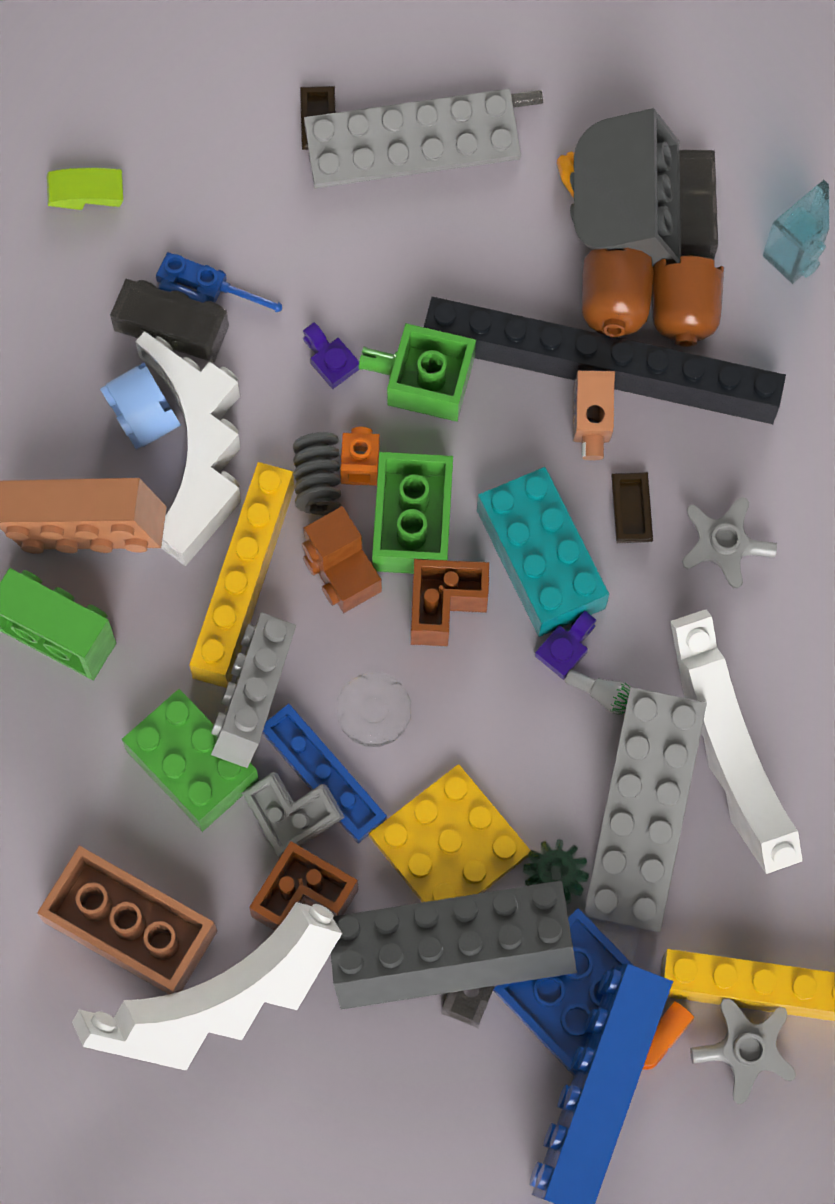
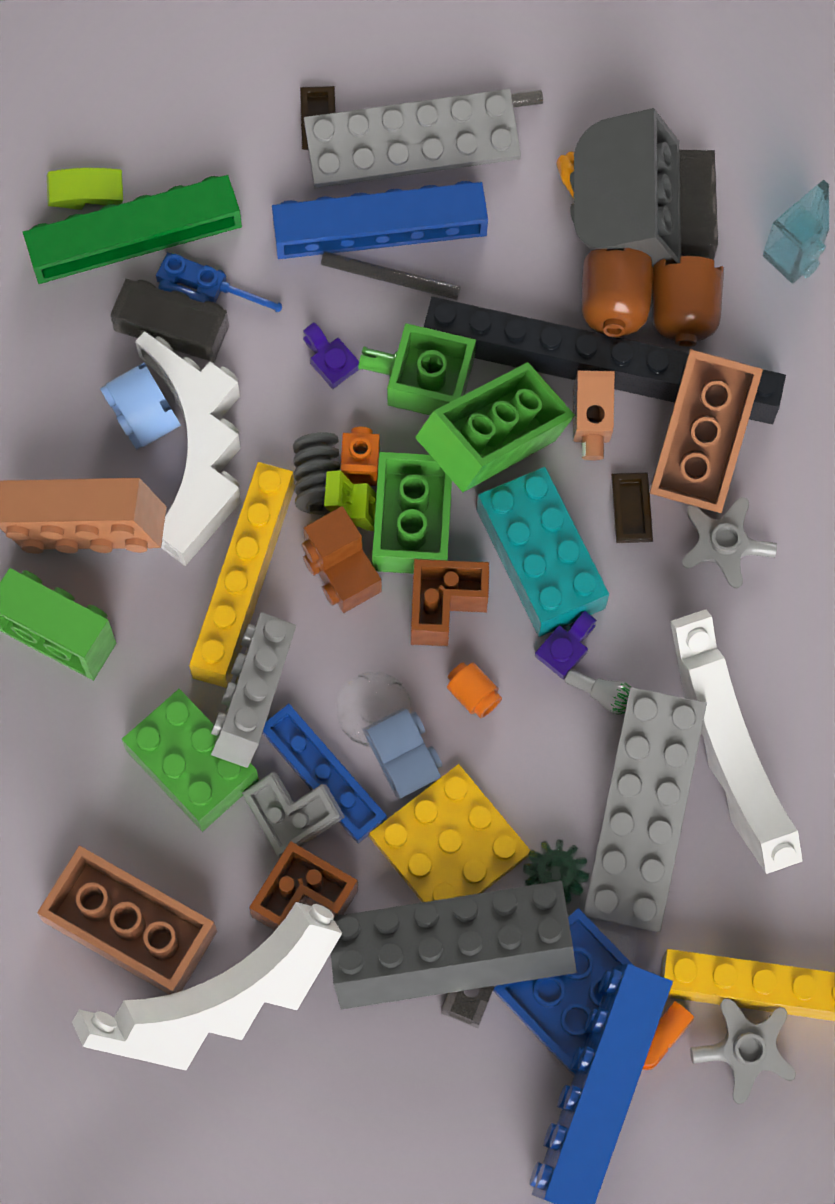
(132, 228): none -> green brick
(357, 499): none -> lime slope
(380, 220): none -> blue brick
(390, 275): none -> clear smoke bar
(402, 752): none -> sand blue brick
(473, 689): none -> orange brick
(494, 426): none -> bright green brick
(705, 430): none -> nougat brick

